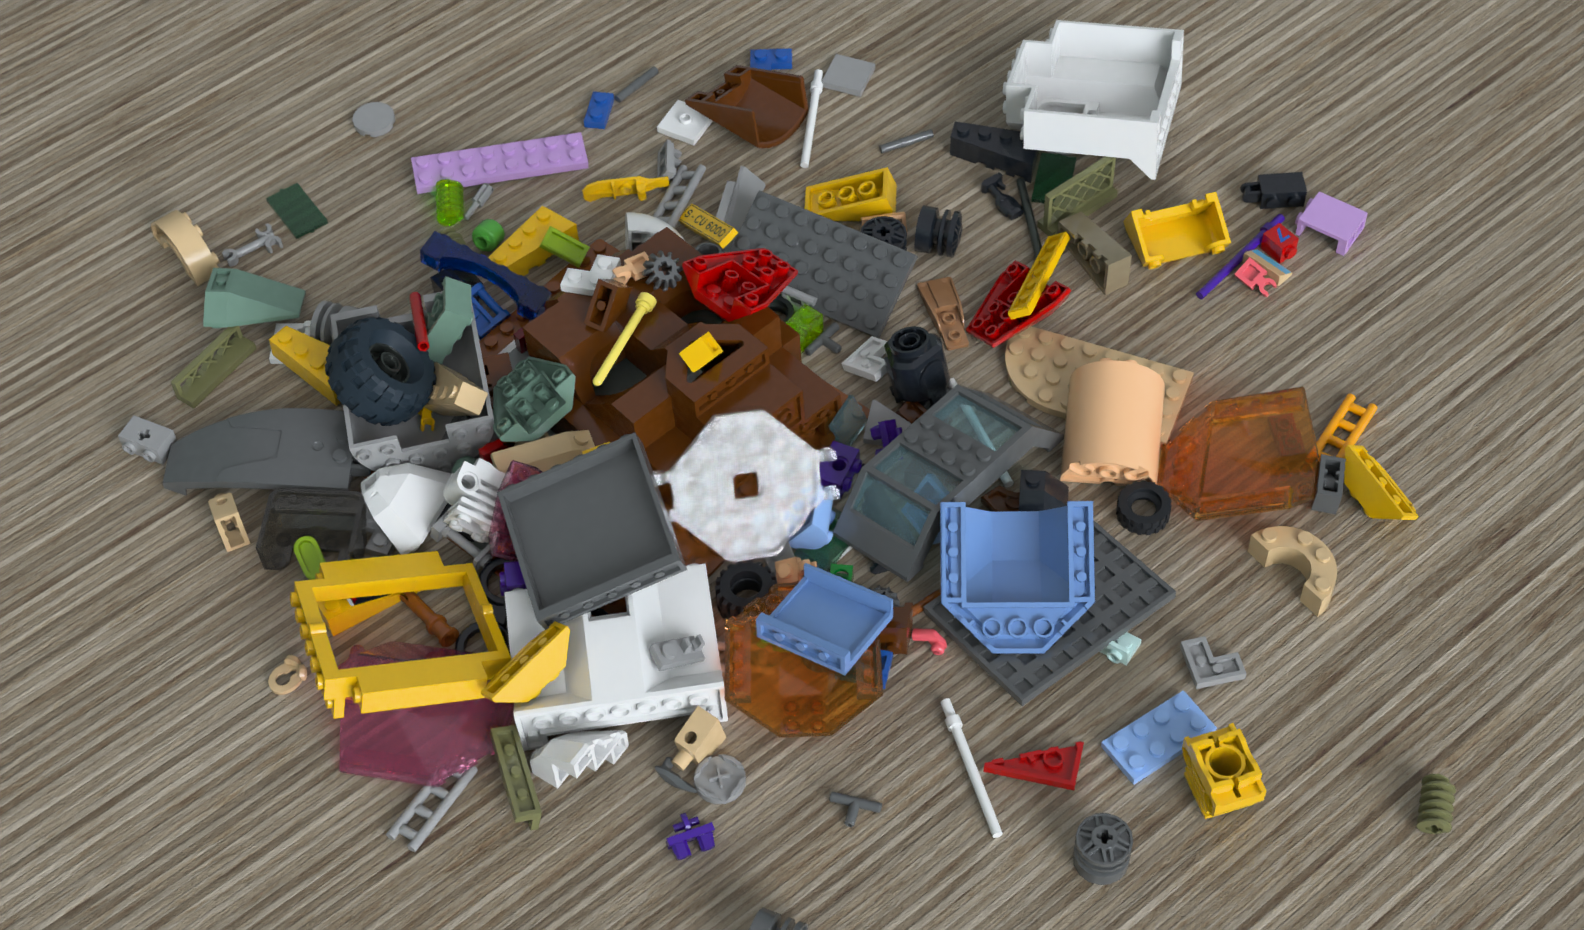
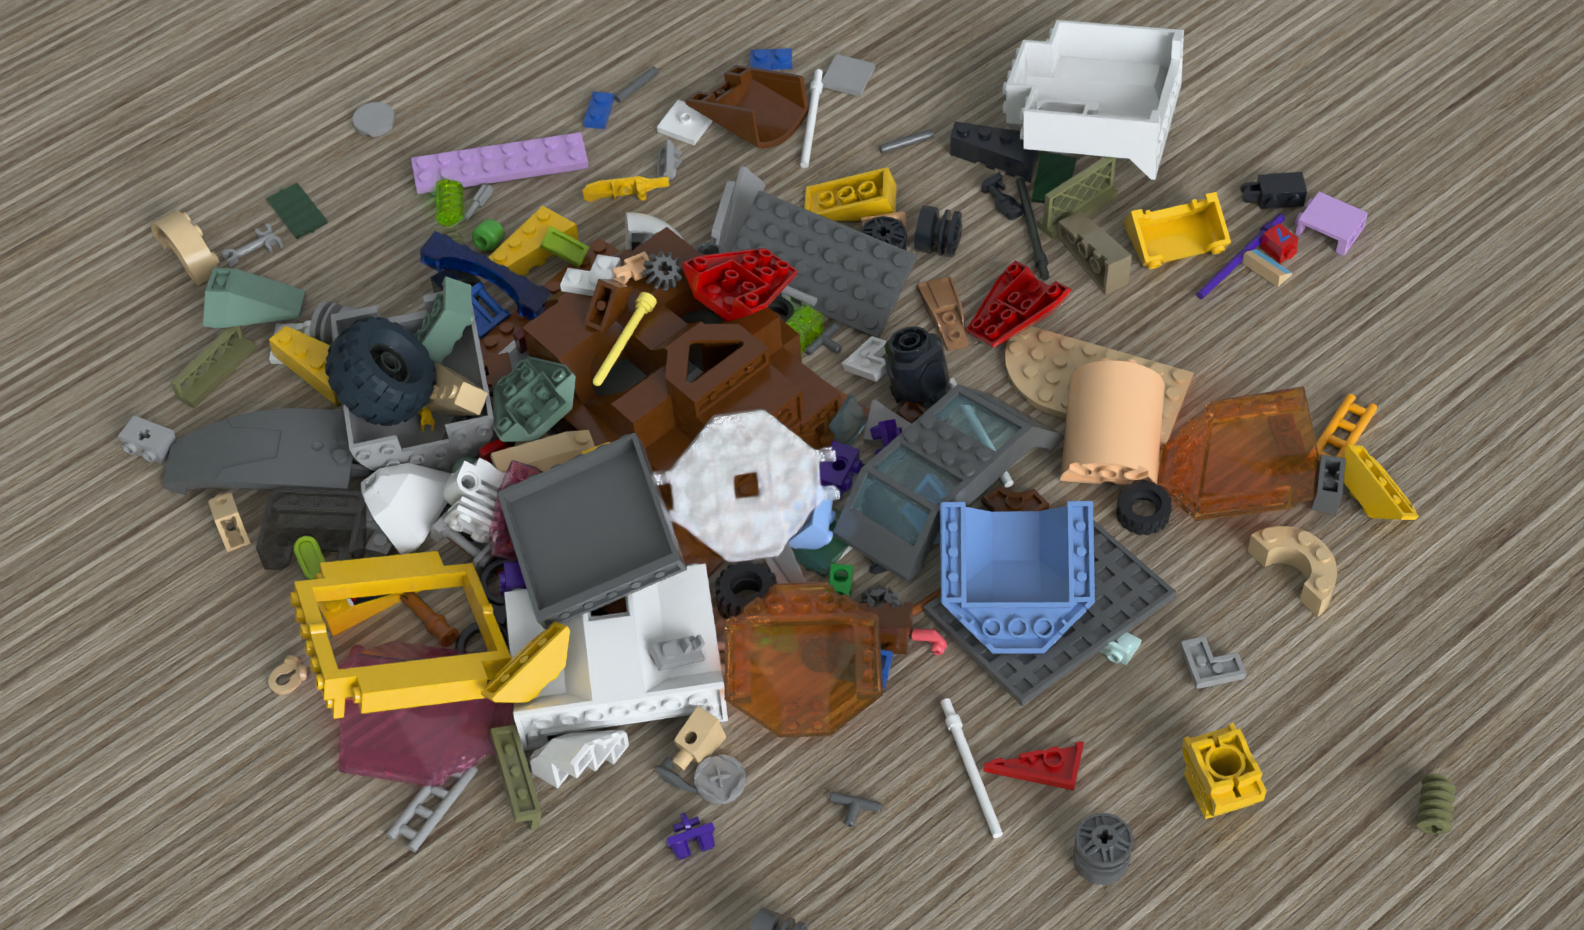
(419, 321): red piece -> none
(675, 189): light grey bar -> none
(700, 352): yellow panel -> none
(707, 226): yellow tile -> none
(791, 569): light nougat plate -> none
(827, 620): medium blue panel -> none
(1038, 275): yellow tile -> none
(1041, 491): black slope -> none
(1156, 737): light blue plate -> none
(1253, 275): coral plate -> none

